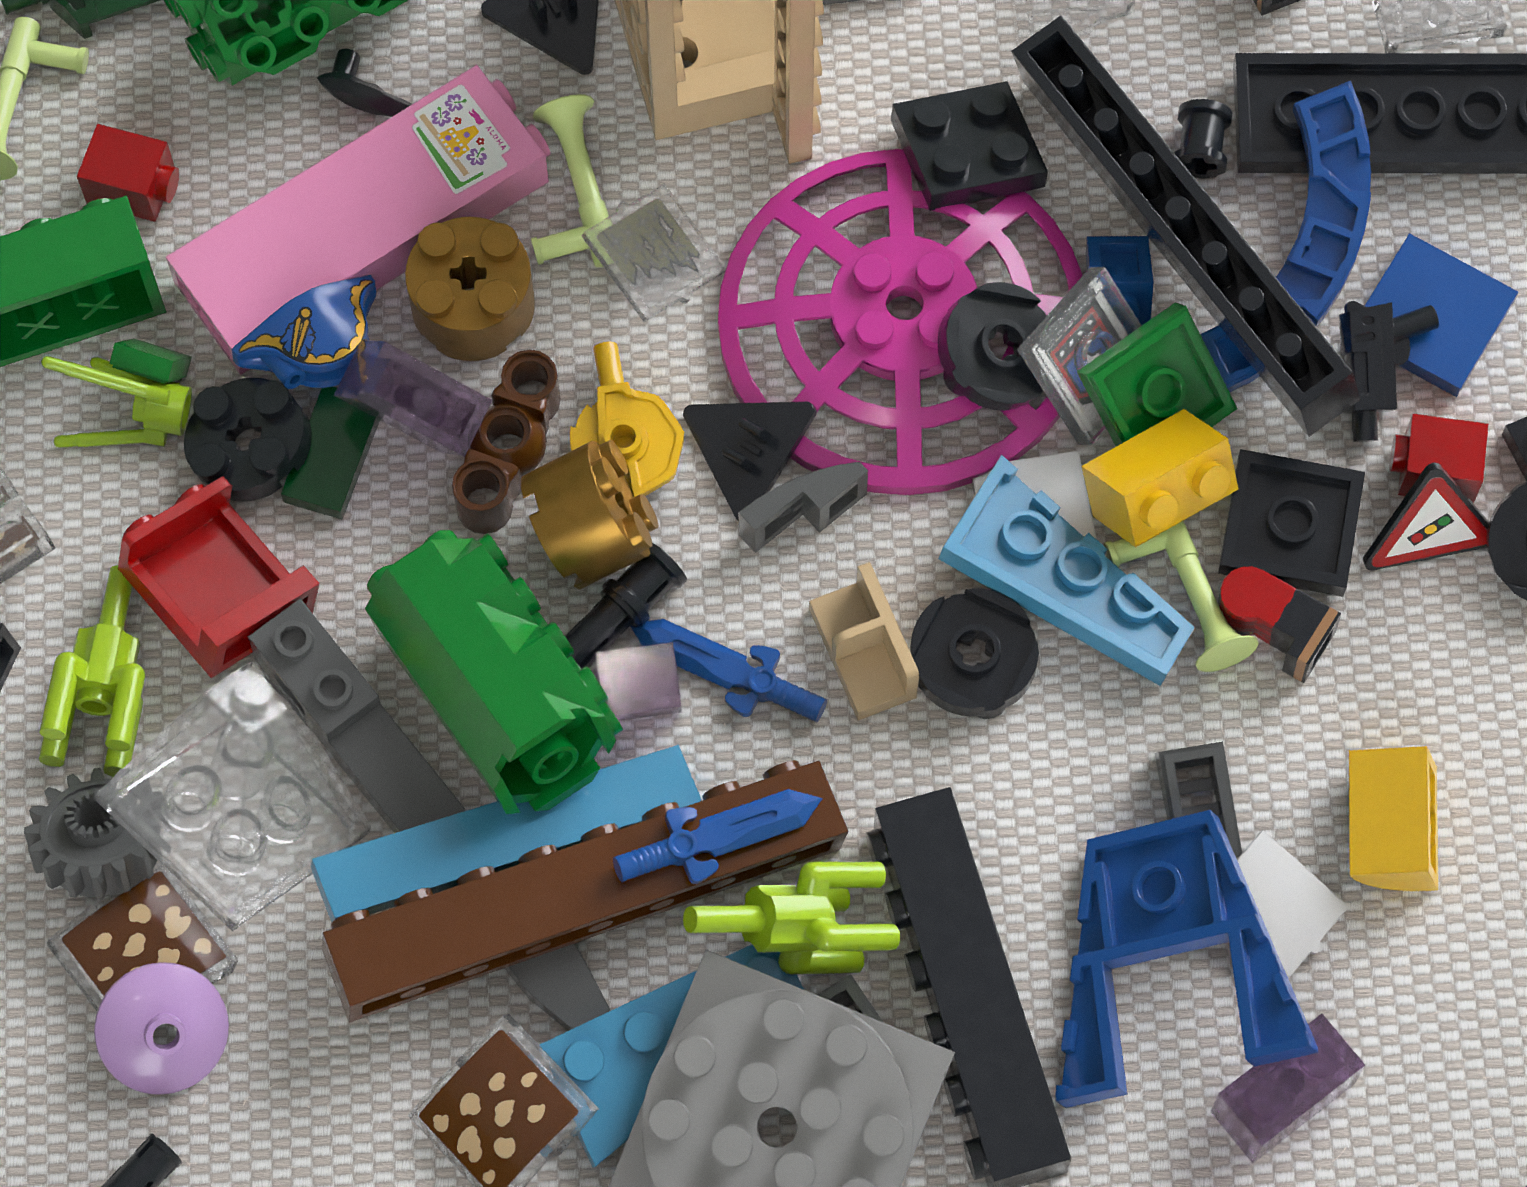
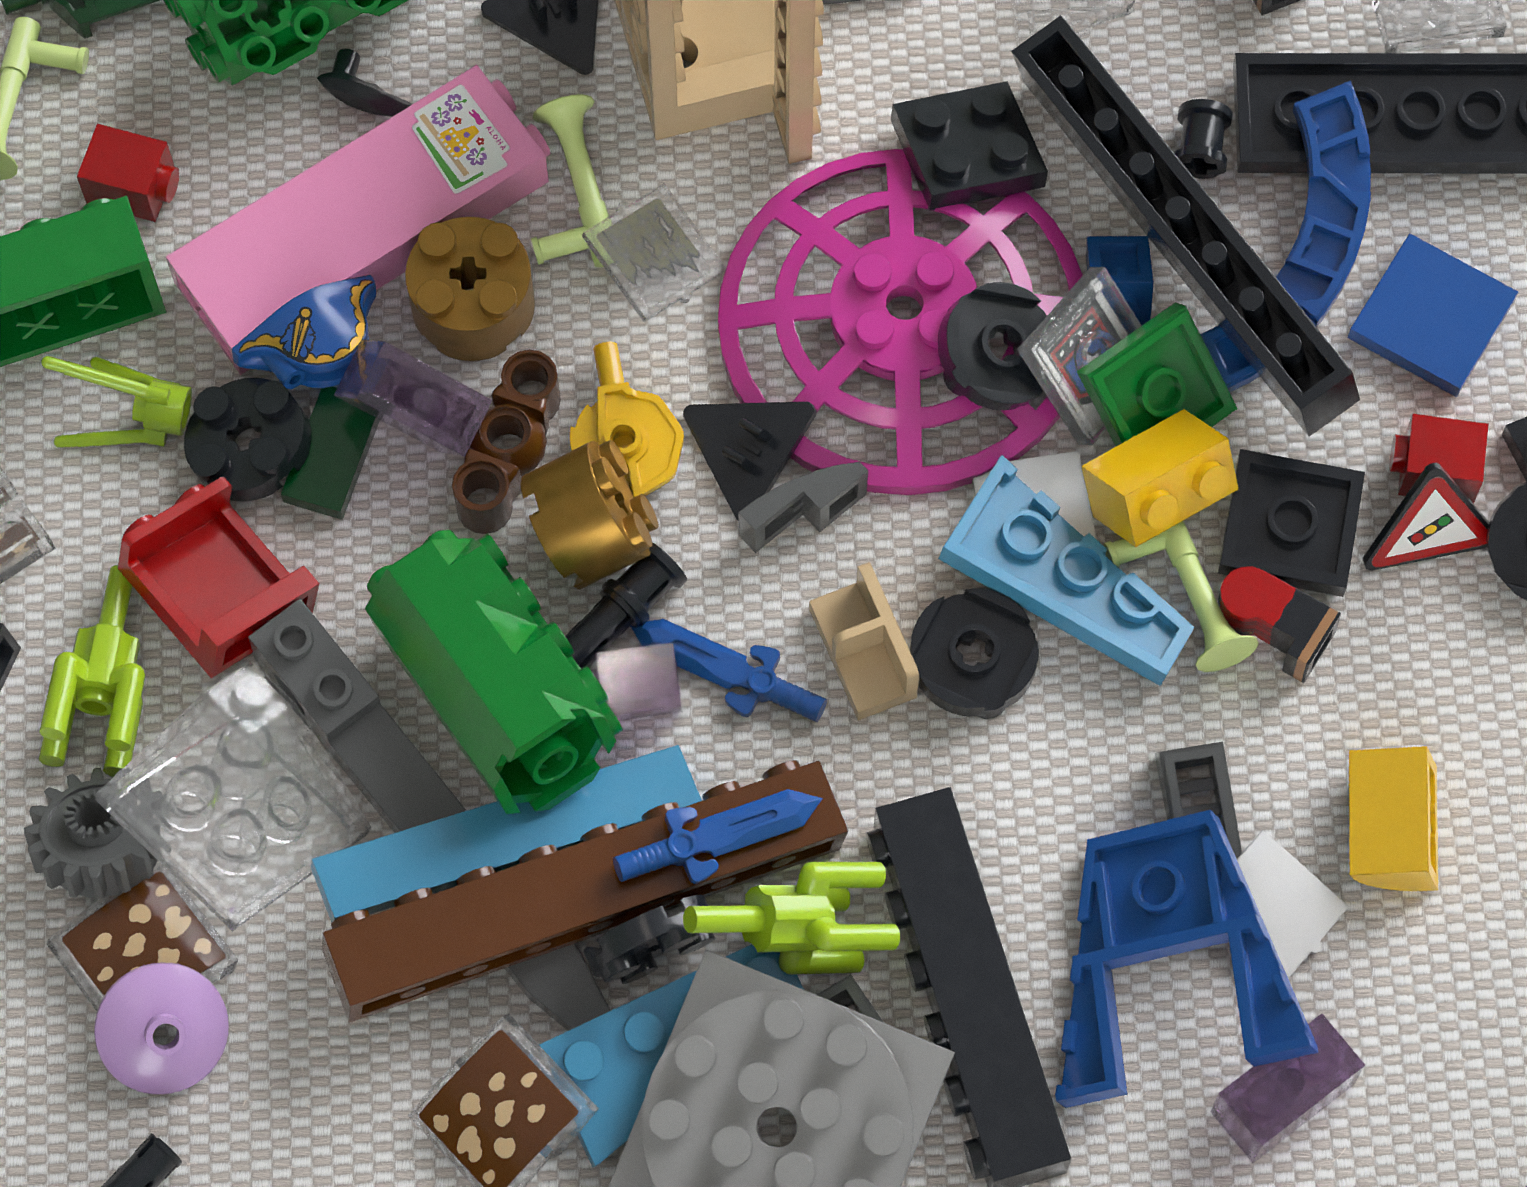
(149, 361): green tile -> none
(631, 947): none -> black plate
(1371, 348): black piece -> none

